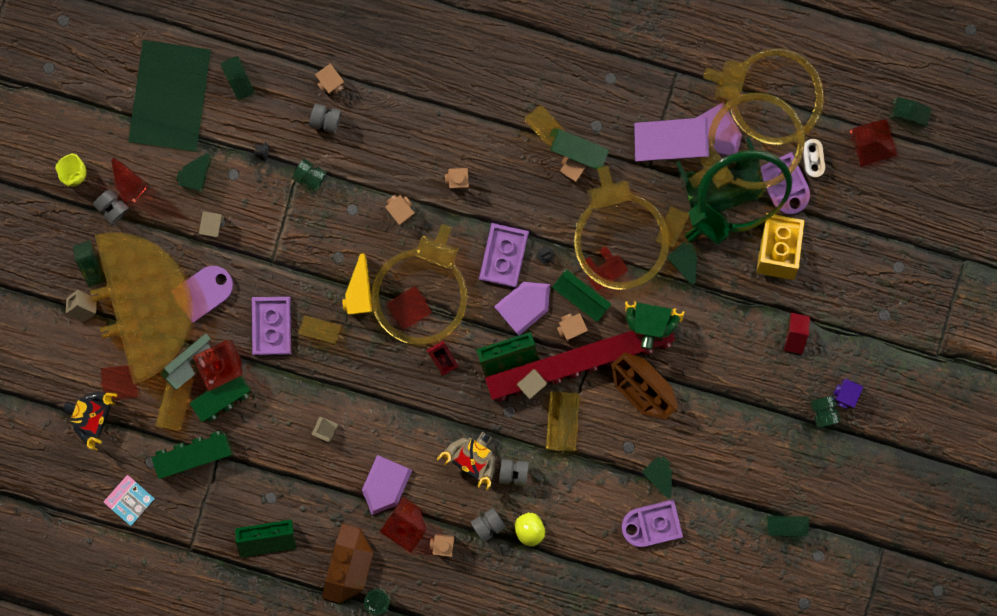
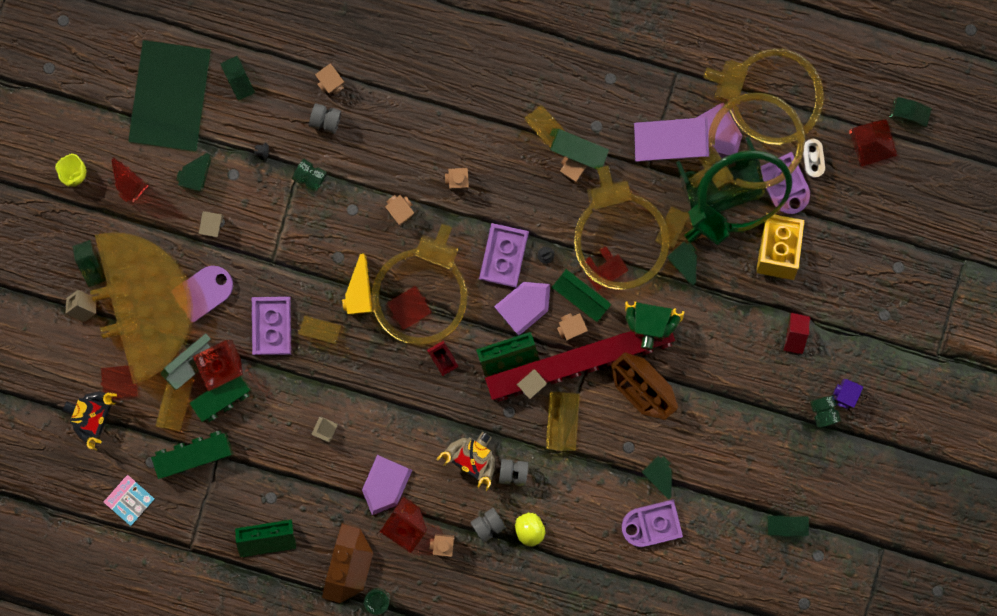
(106, 201): dark grey wheel -> none

